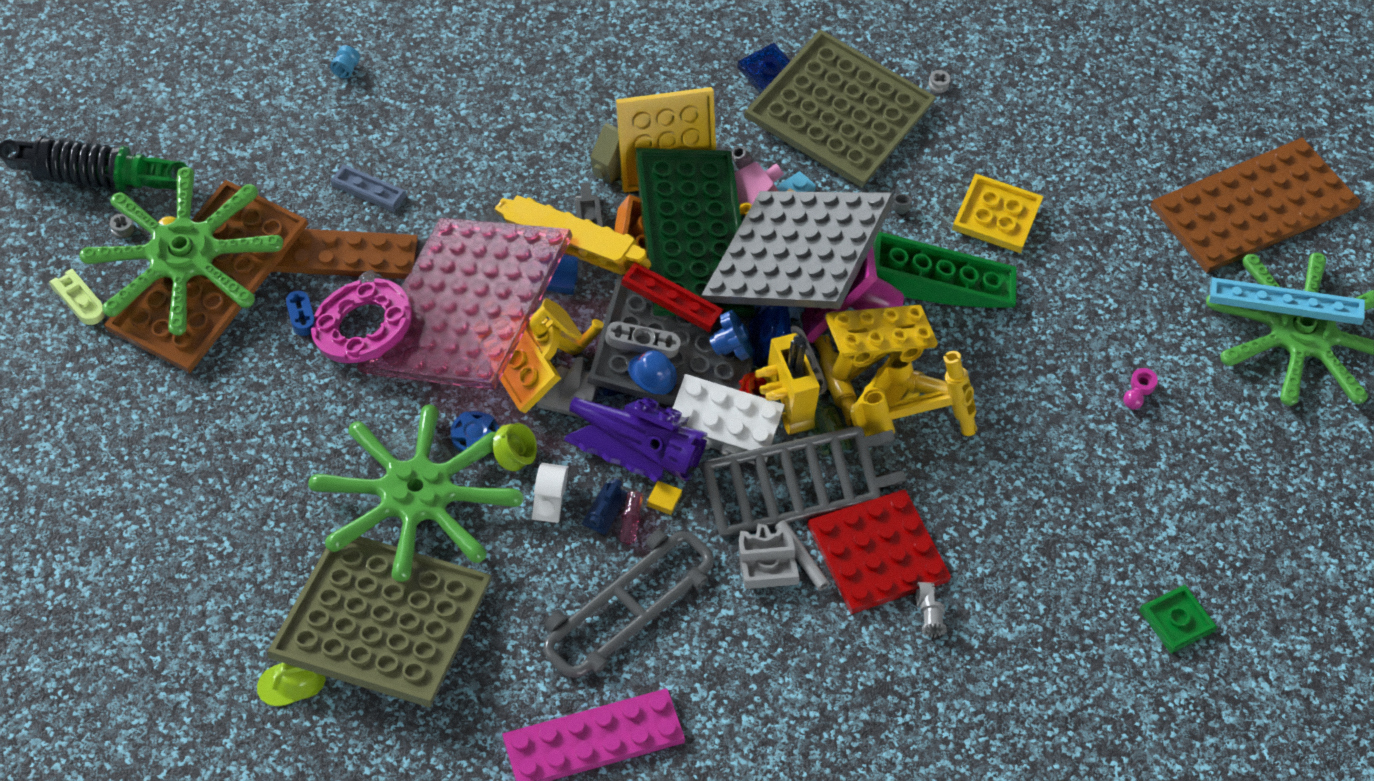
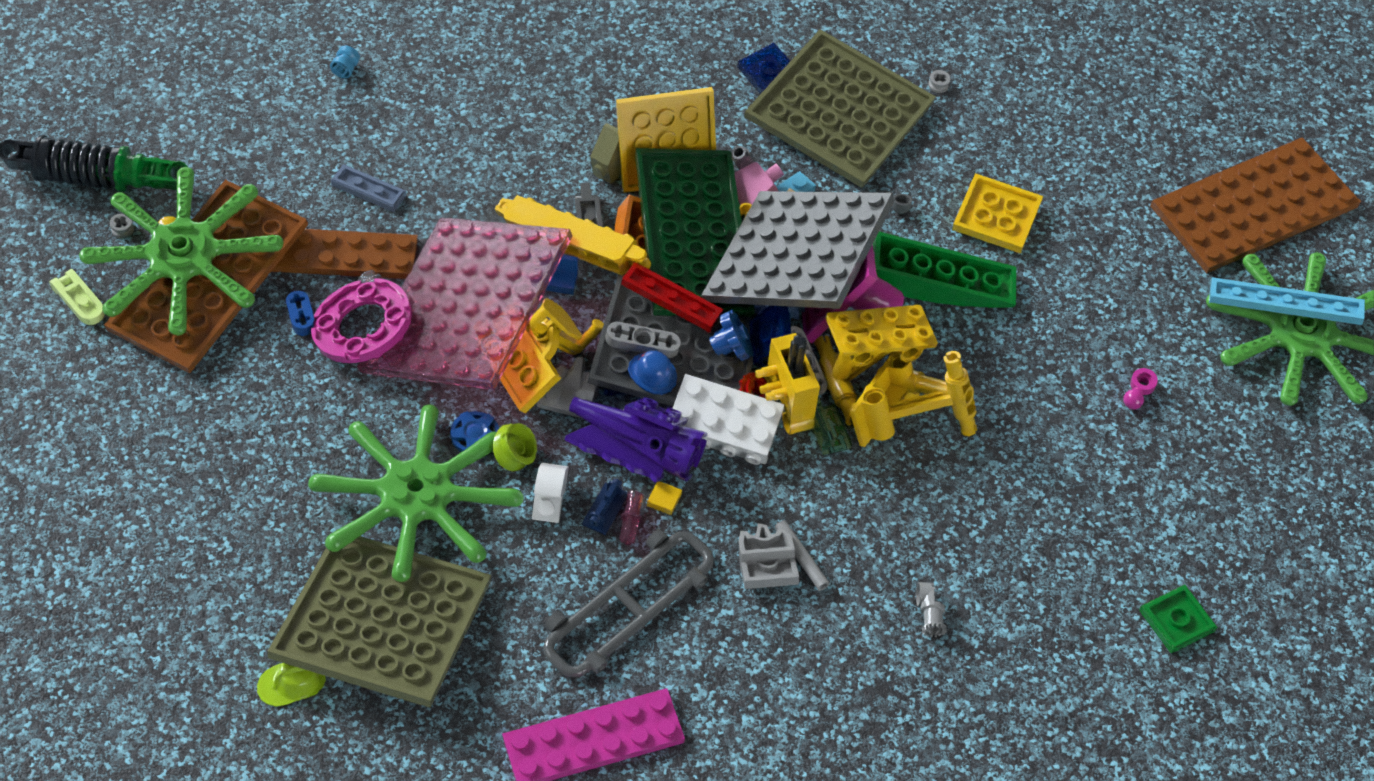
(783, 449): dark grey bar -> none
(878, 551): red plate -> none

